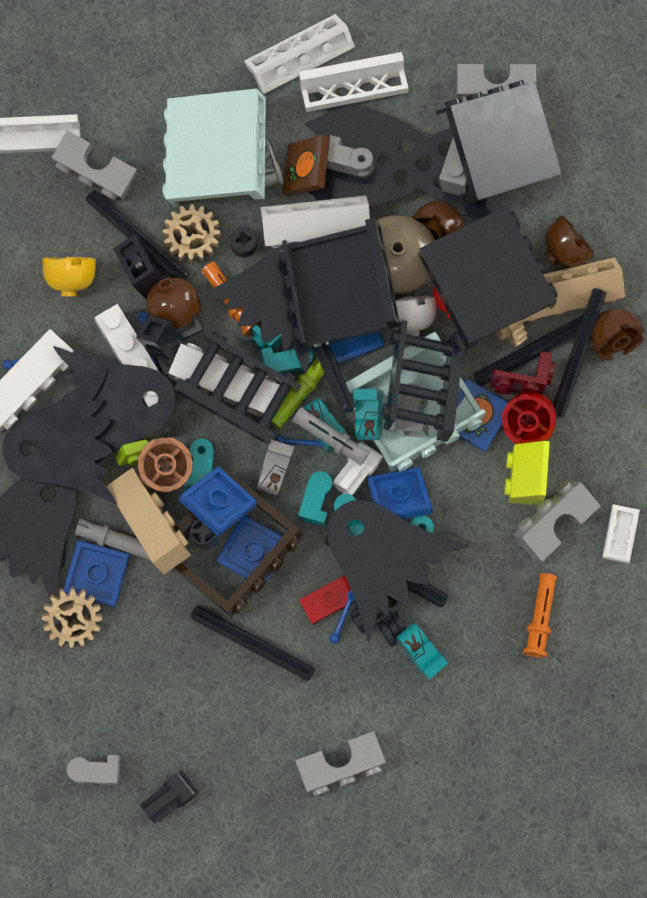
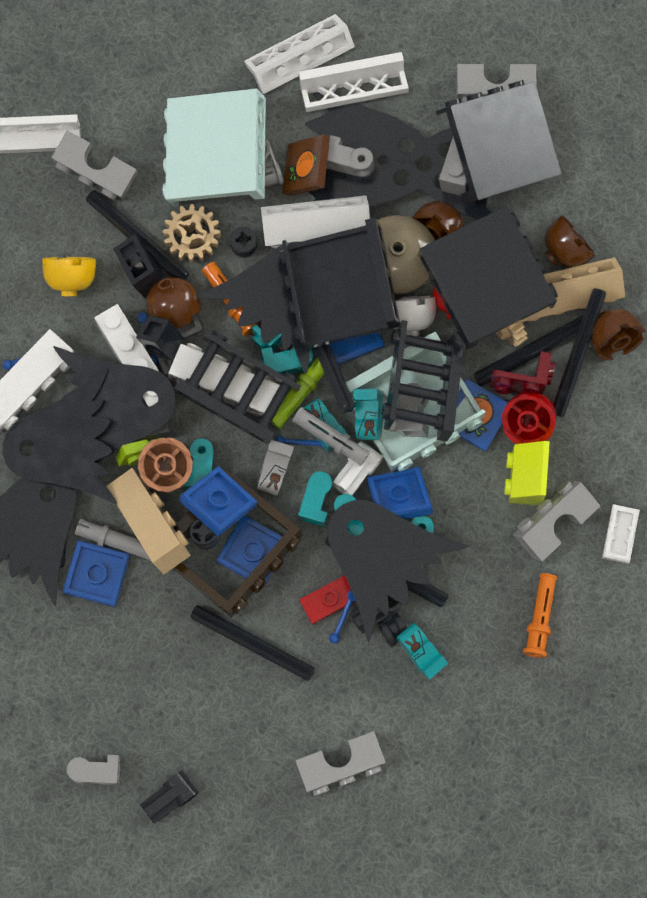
(82, 621): tan gear -> none

